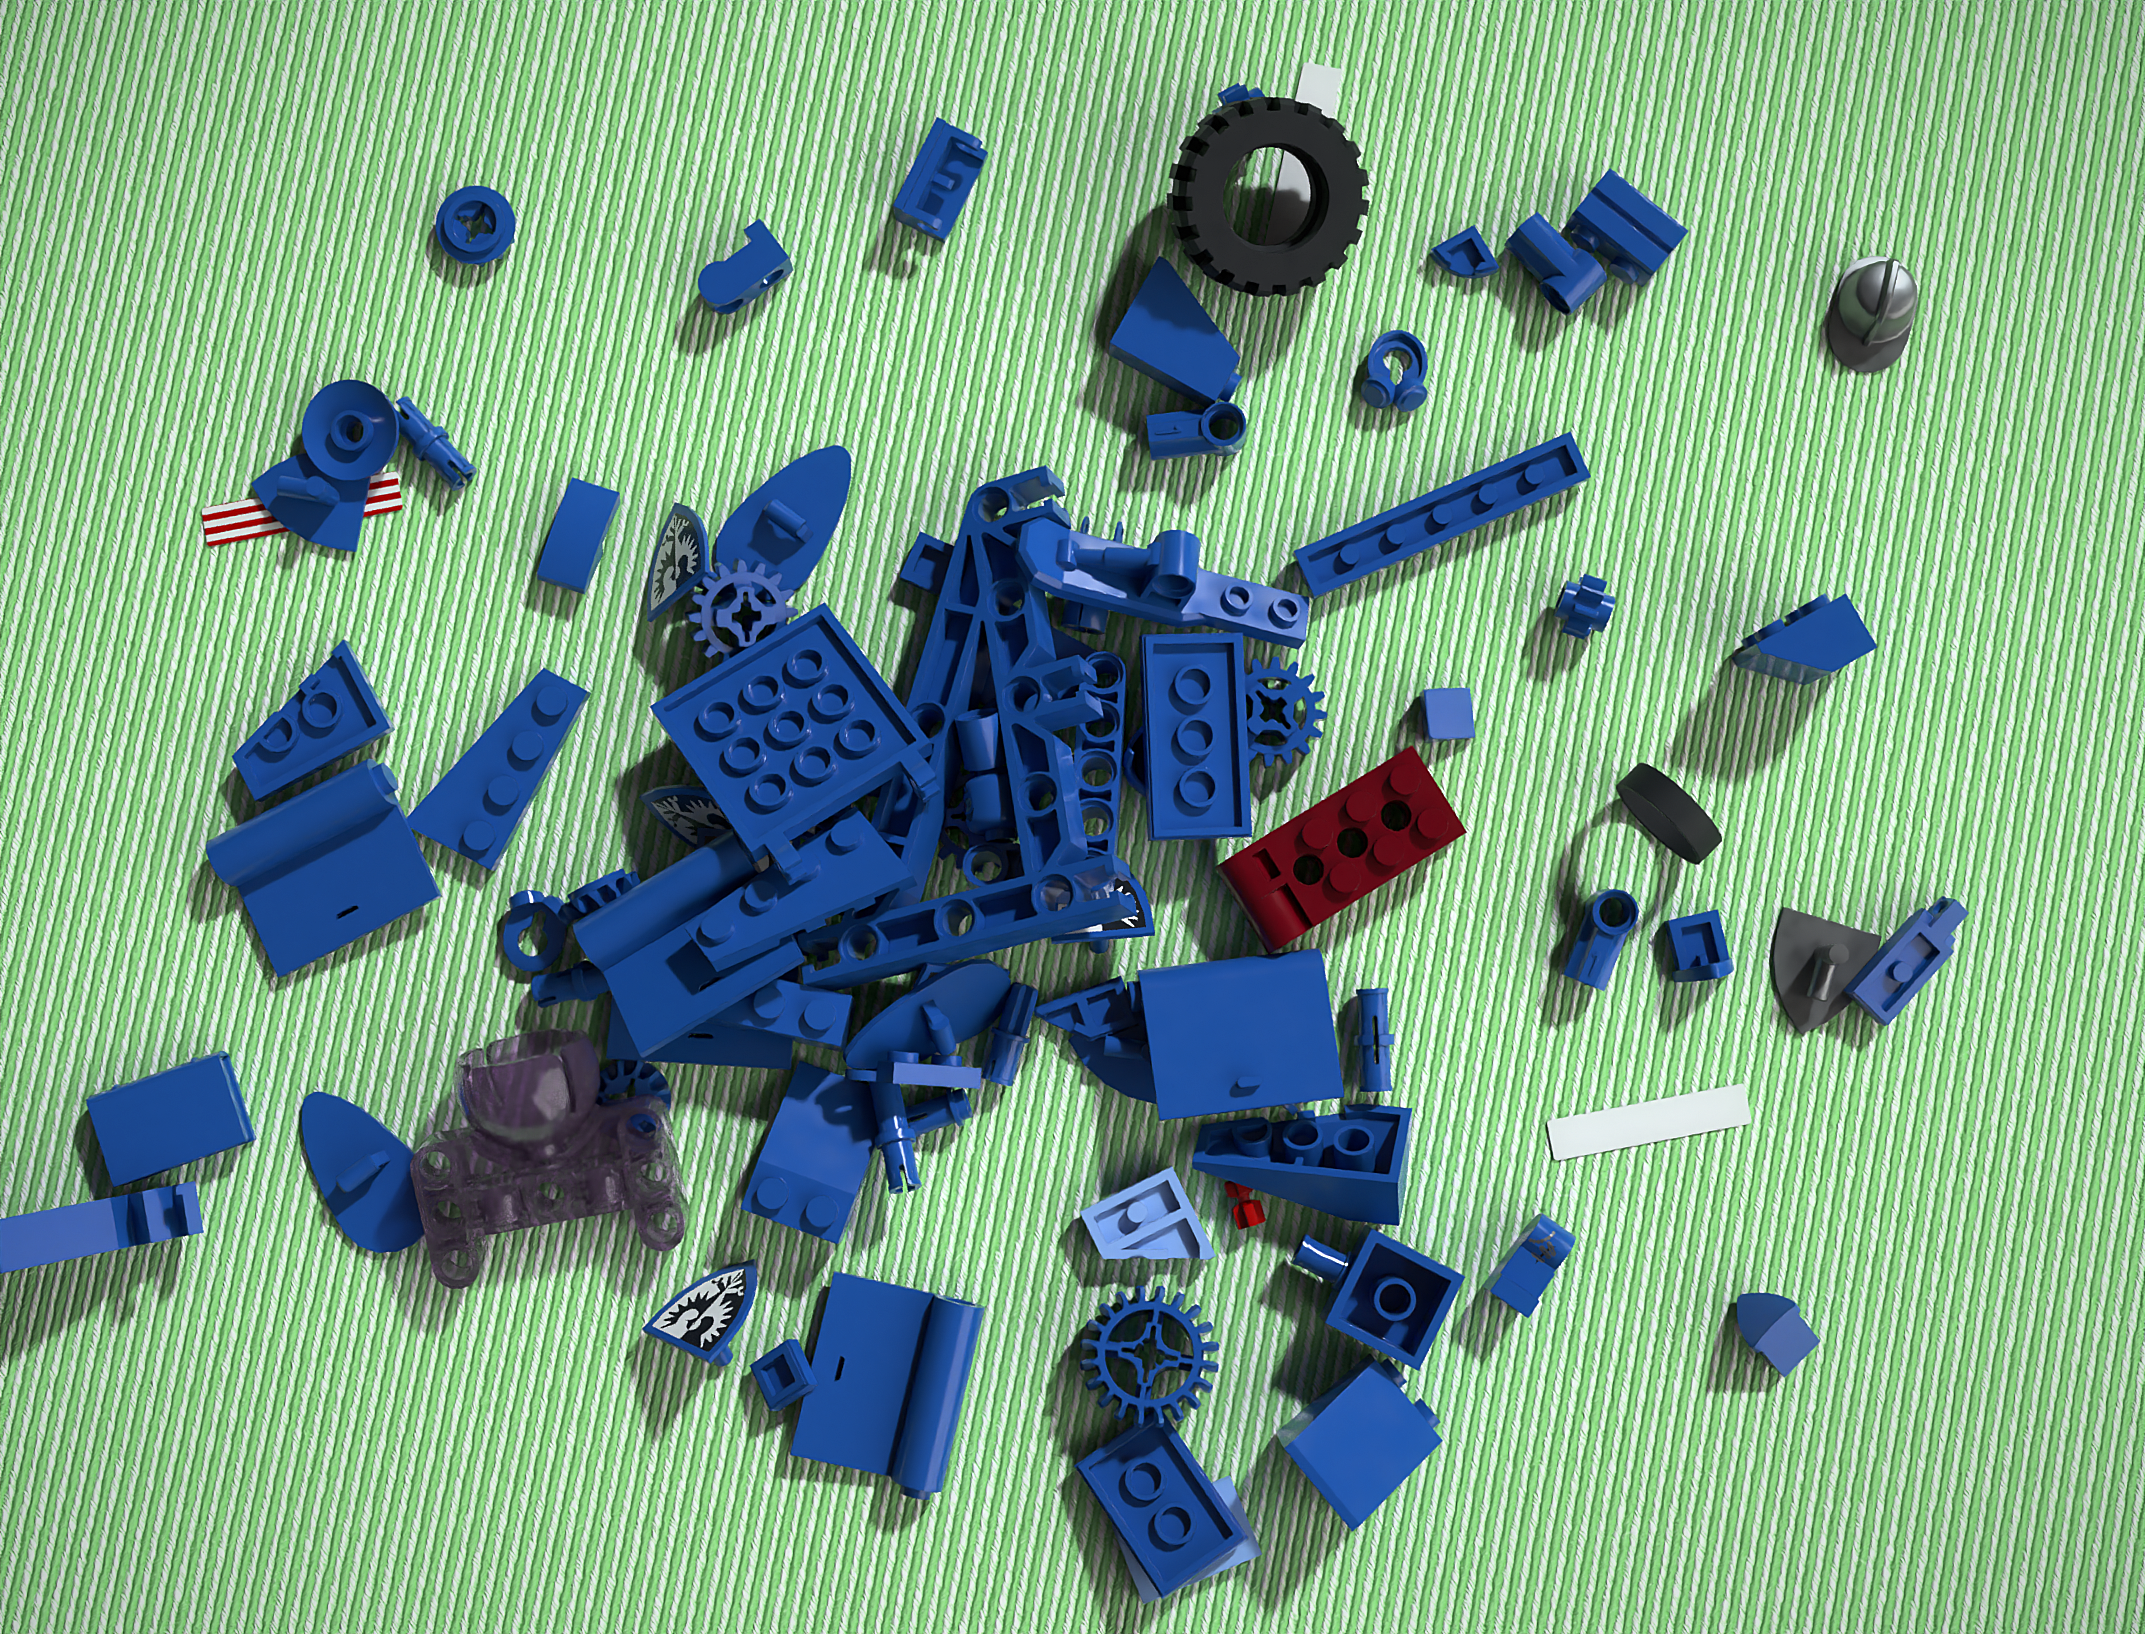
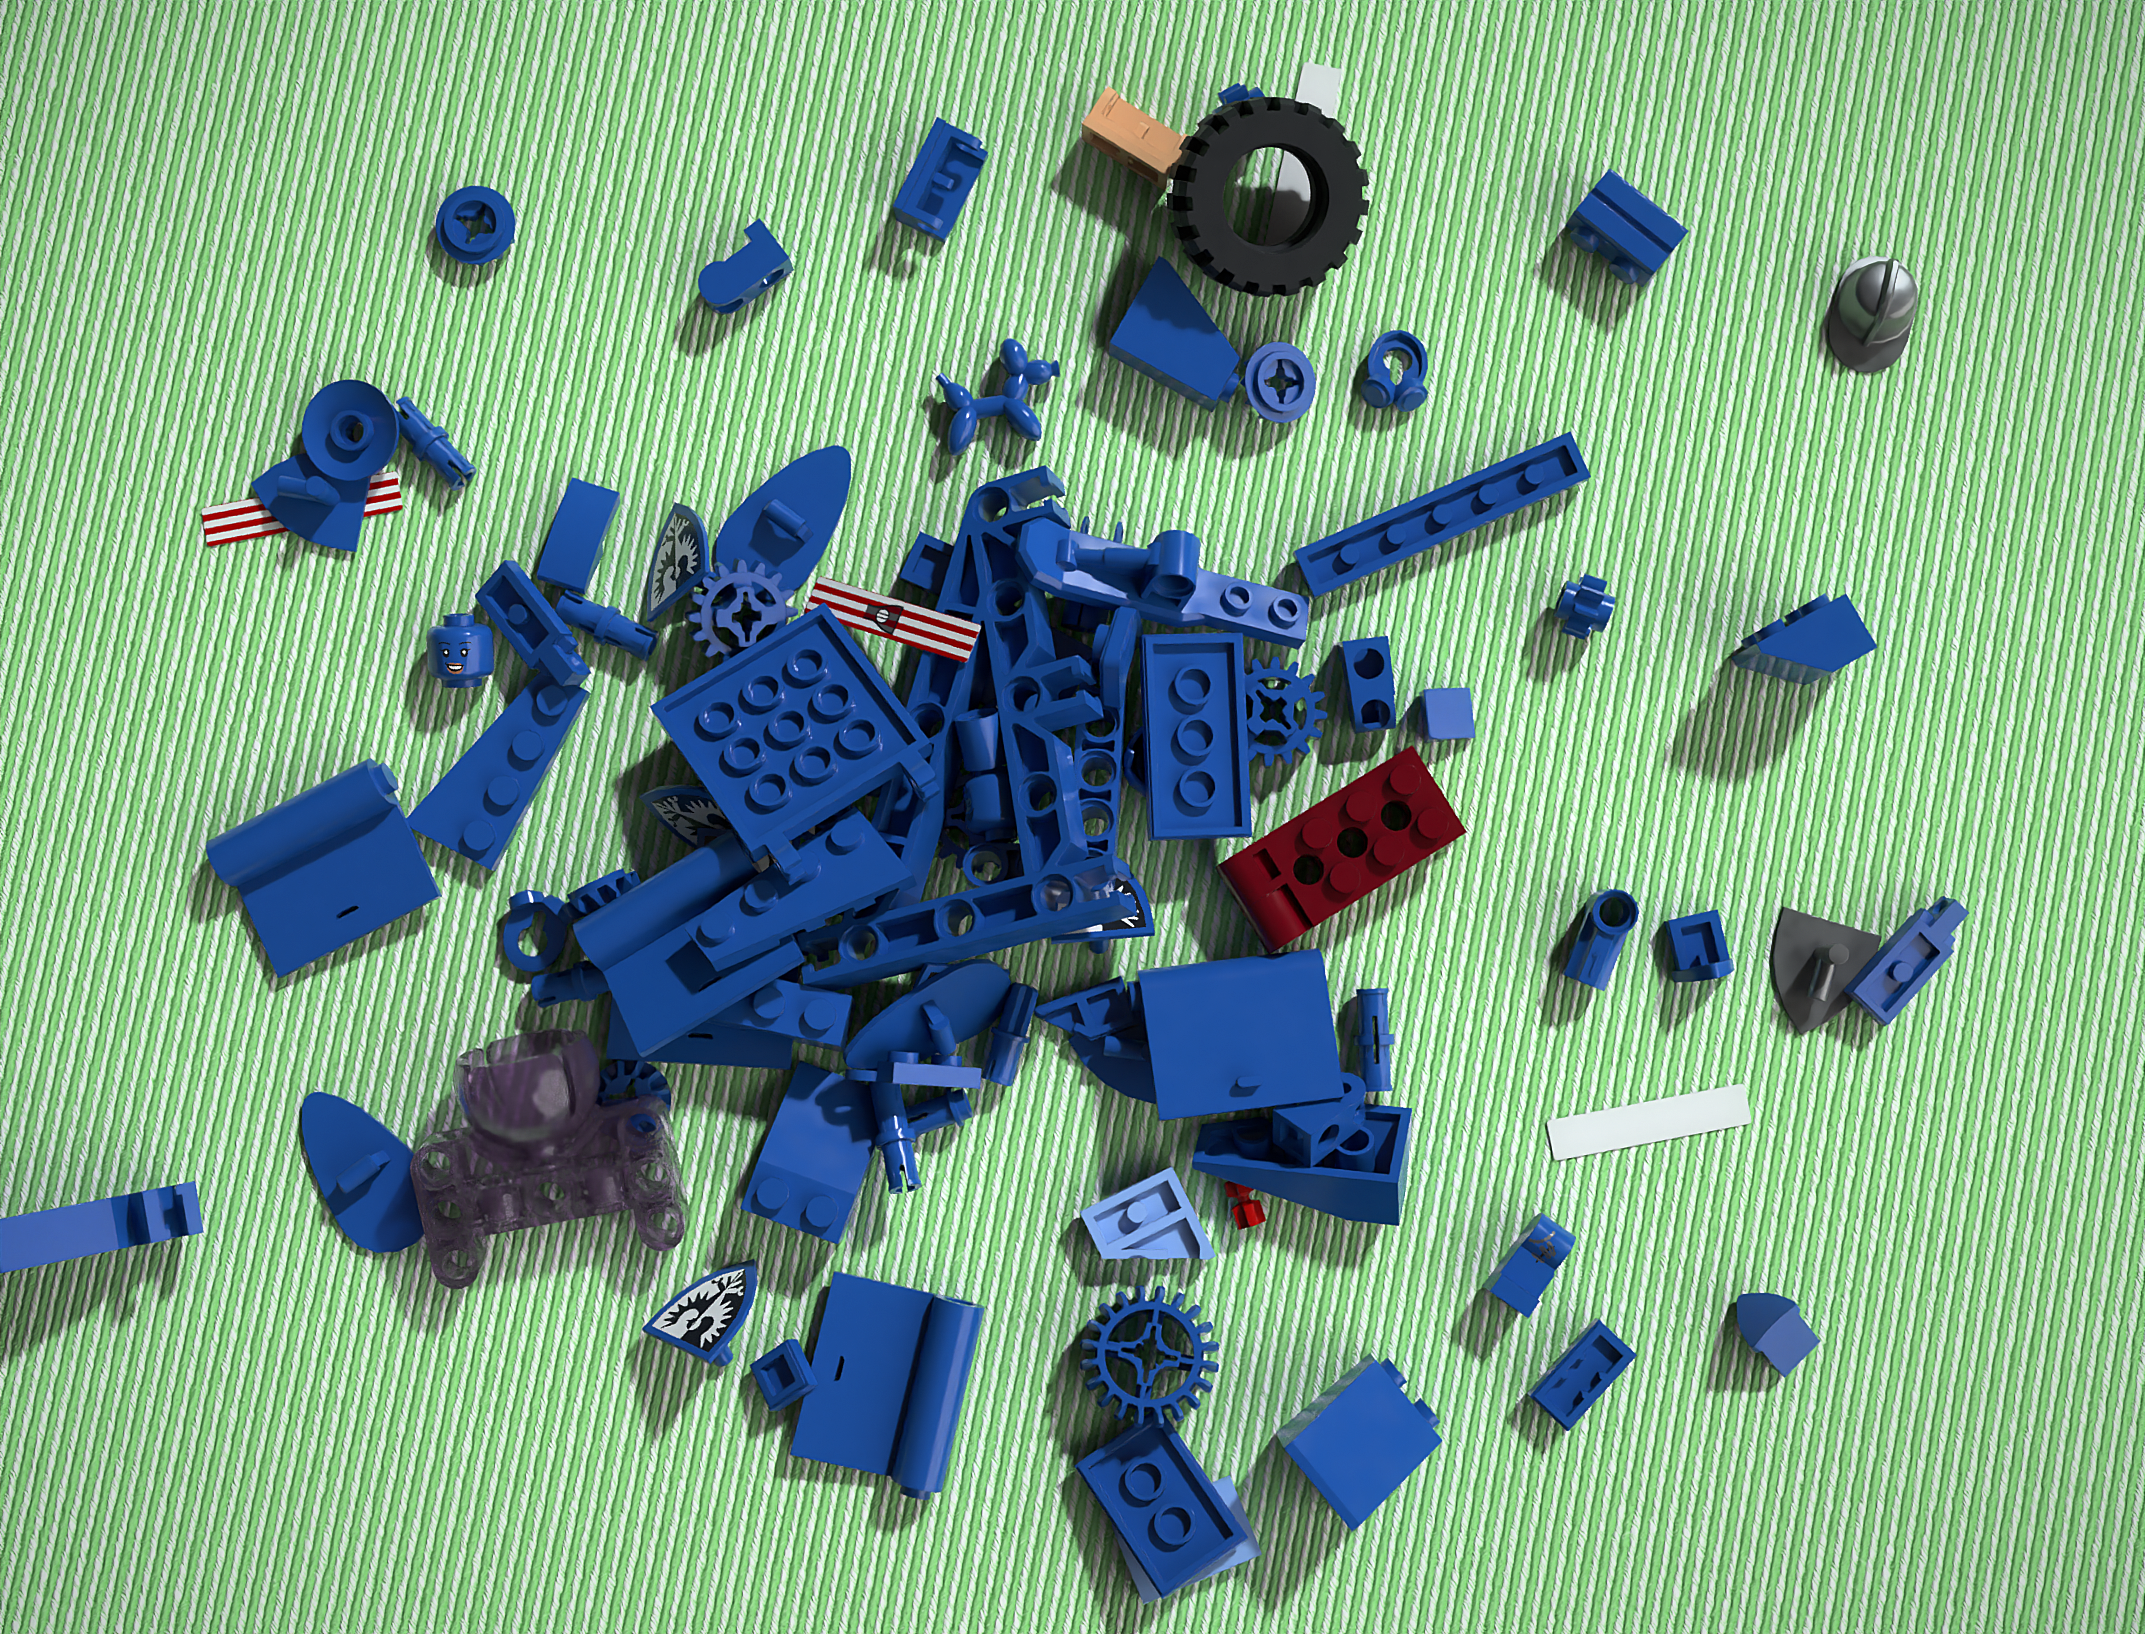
(170, 1118): blue piece -> none
(318, 726): blue wing -> none
(460, 651): none -> blue head
(532, 625): none -> blue hinge
(607, 625): none -> blue pin
(896, 619): none -> sticker
(1010, 403): none -> blue piece
(1114, 652): none -> blue piece
(1132, 138): none -> light nougat hinge
(1189, 432): blue piece -> none
(1289, 365): none -> gear
(1320, 1126): none -> blue leg
(1368, 683): none -> blue leg
(1383, 1293): blue brick -> none
(1465, 255): blue tile -> none
(1564, 273): blue piece -> none
(1581, 1374): none -> blue plate
(1669, 813): black tyre -> none

